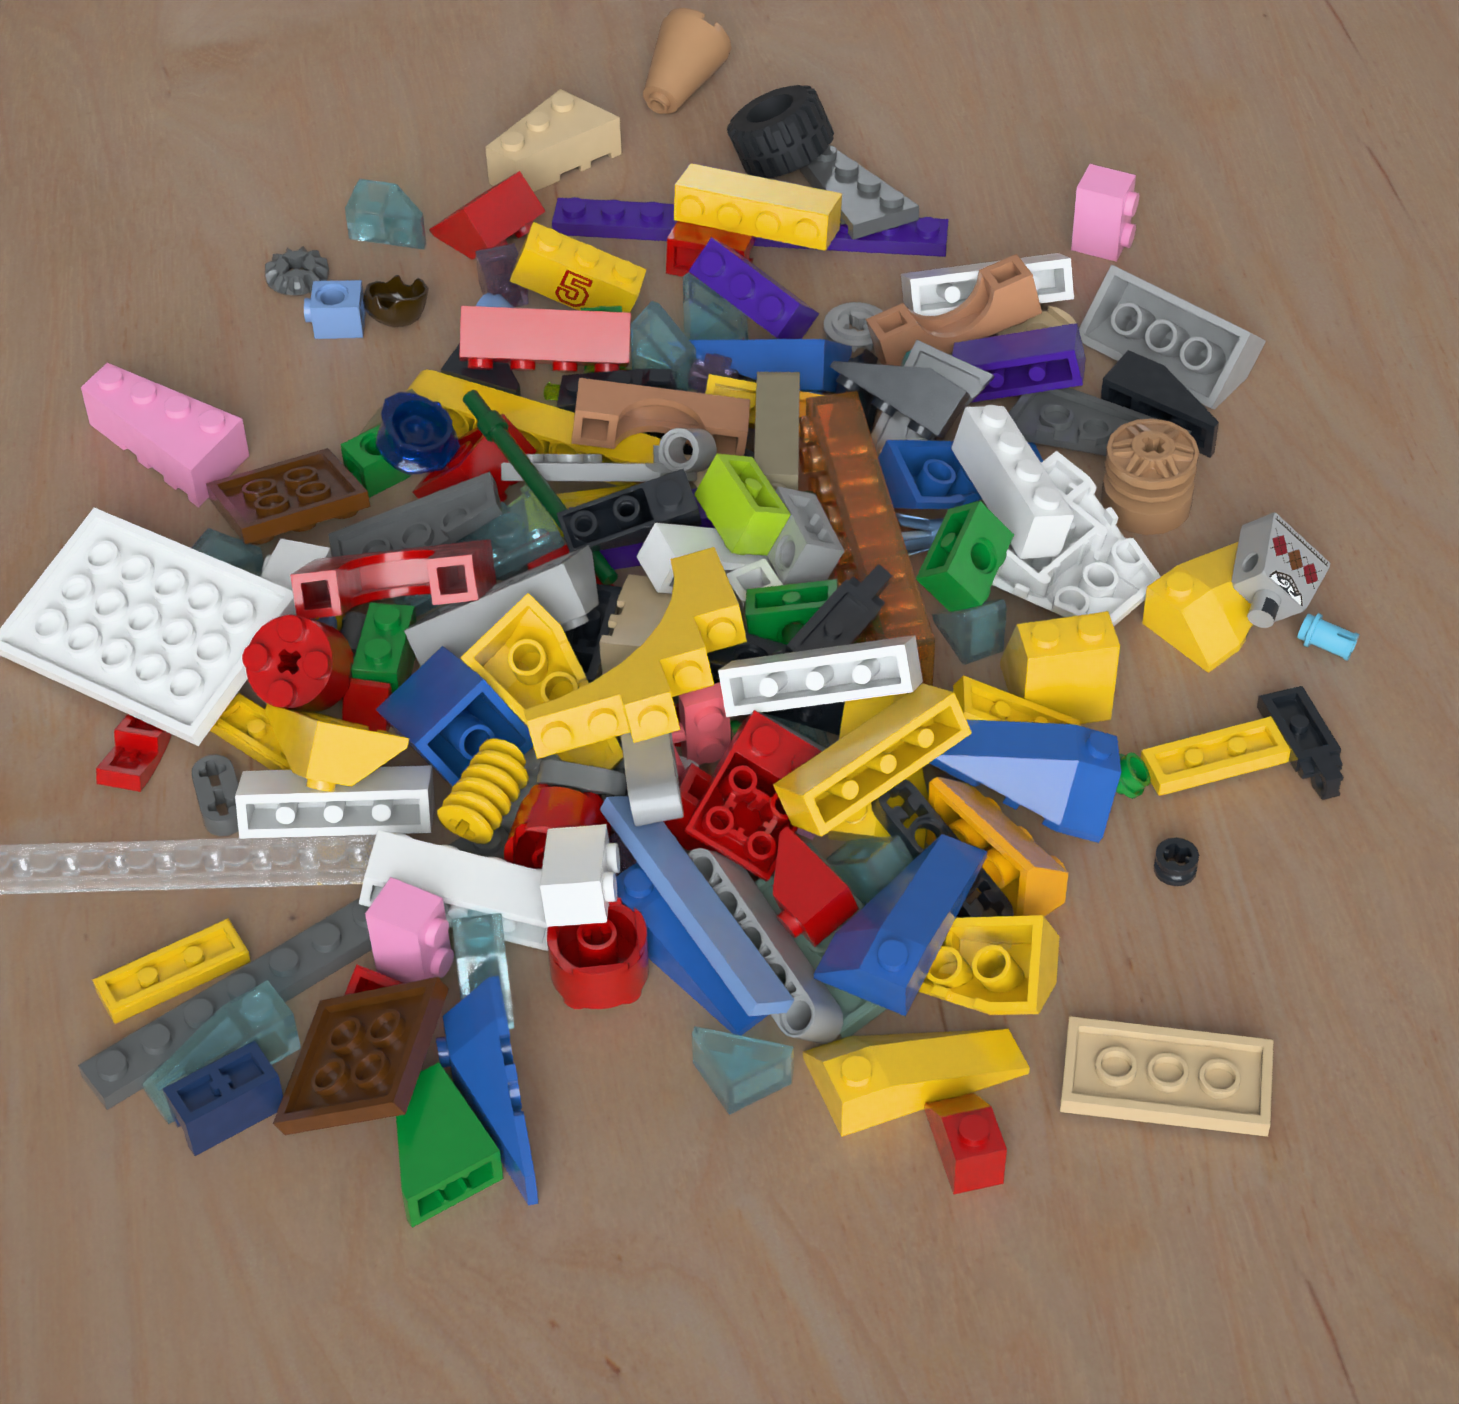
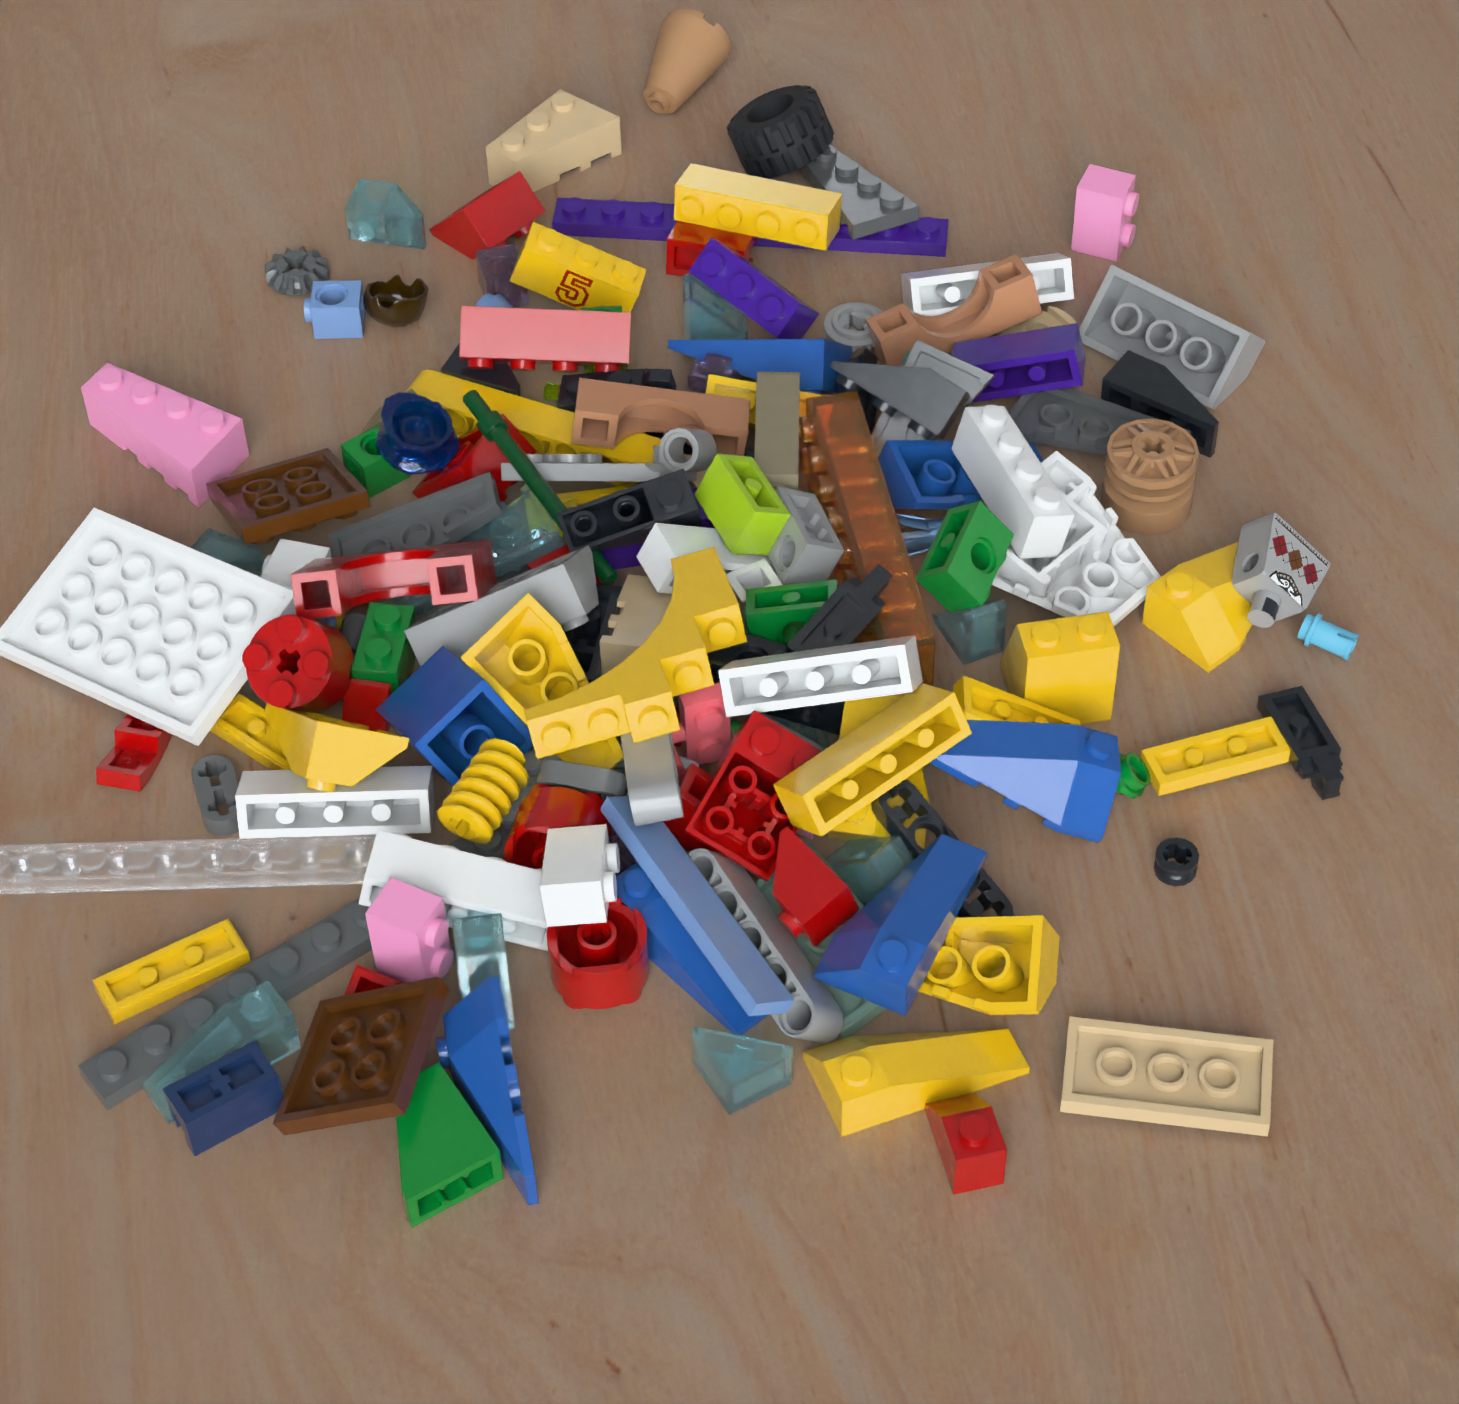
(661, 345): clear light blue slope -> none
(1015, 863): light orange slope -> none

